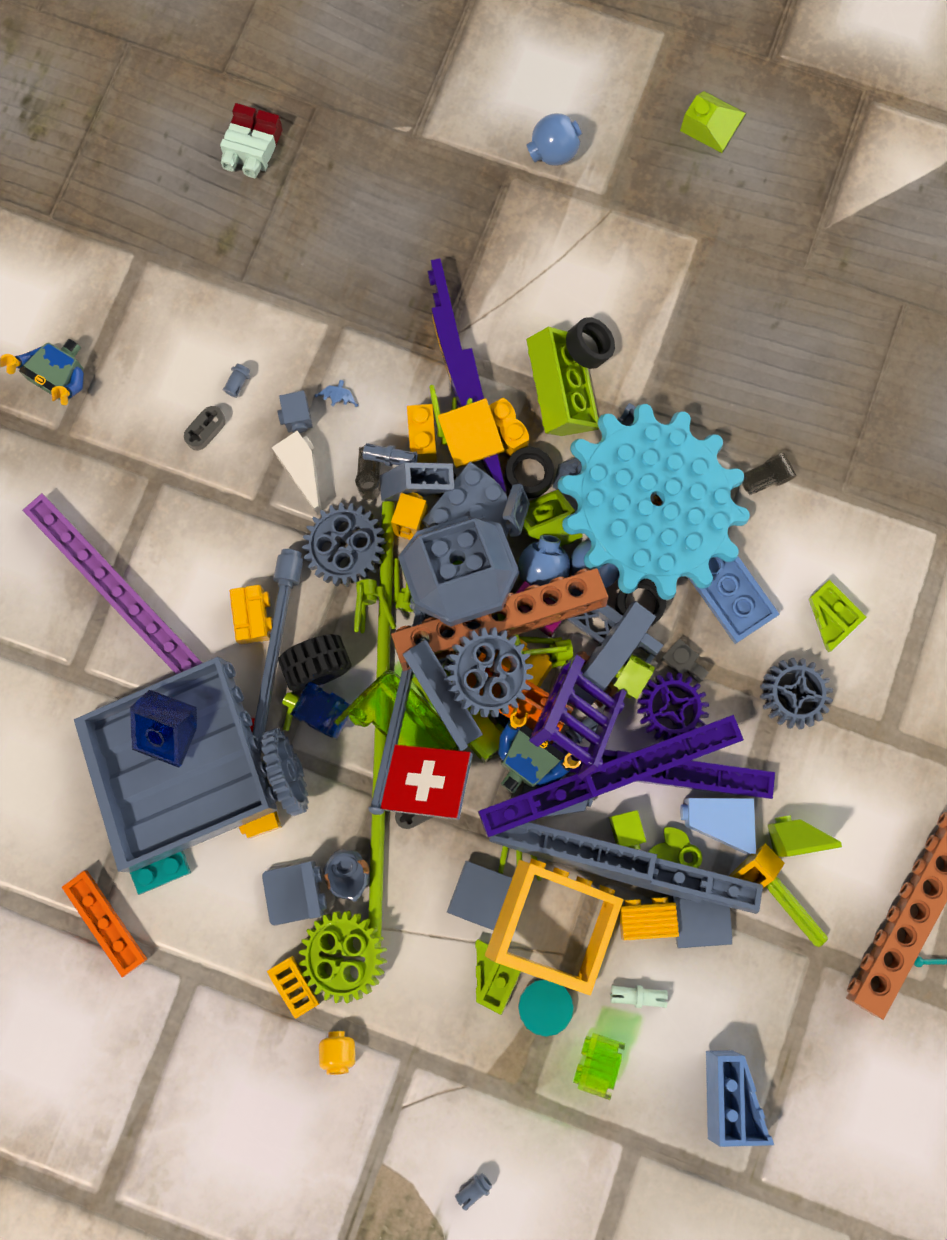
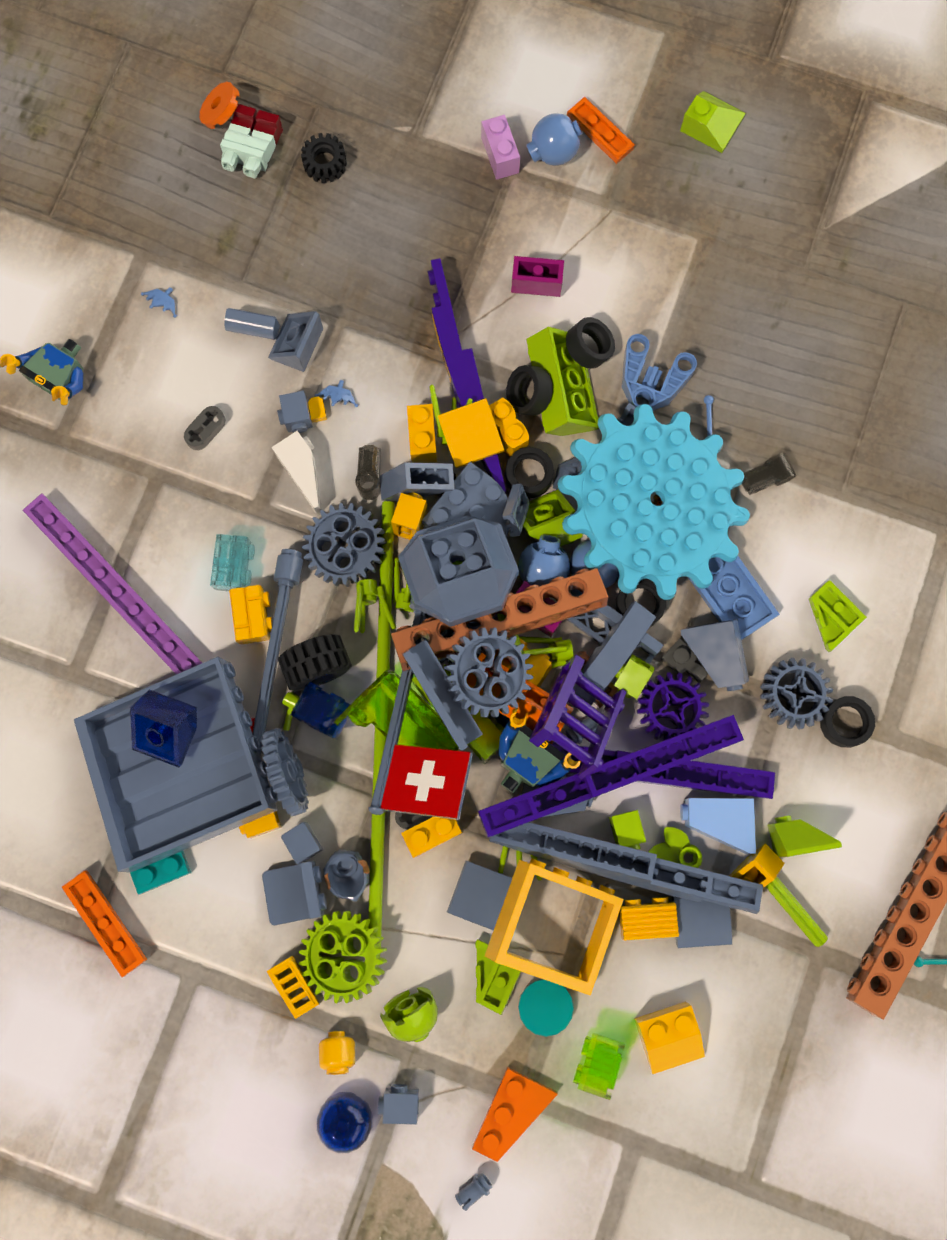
(161, 299): none -> medium blue piece
(219, 105): none -> orange tile
(231, 562): none -> clear light blue brick
(236, 380): sand blue pin -> none
(251, 324): none -> sand blue brick
(297, 340): none -> sand blue slope
(301, 843): none -> sand blue panel
(317, 409): none -> yellow piece
(319, 146): none -> black tyre
(344, 1122): none -> clear blue cylinder
(388, 455): sand blue pin -> none
(399, 1105): none -> sand blue brick
(411, 1016): none -> lime cylinder
(430, 834): none -> yellow brick
(500, 147): none -> lavender brick
(511, 1113): none -> orange wing
(537, 276): none -> magenta brick
(542, 390): none -> black tyre
(601, 130): none -> orange tile
(632, 368): none -> medium blue connector
(638, 996): light aqua pin -> none
(670, 1037): none -> yellow slope
(708, 400): none -> medium blue hinge
(720, 652): none -> sand blue slope
(731, 1102): medium blue wedge -> none
(866, 714): none -> black tyre

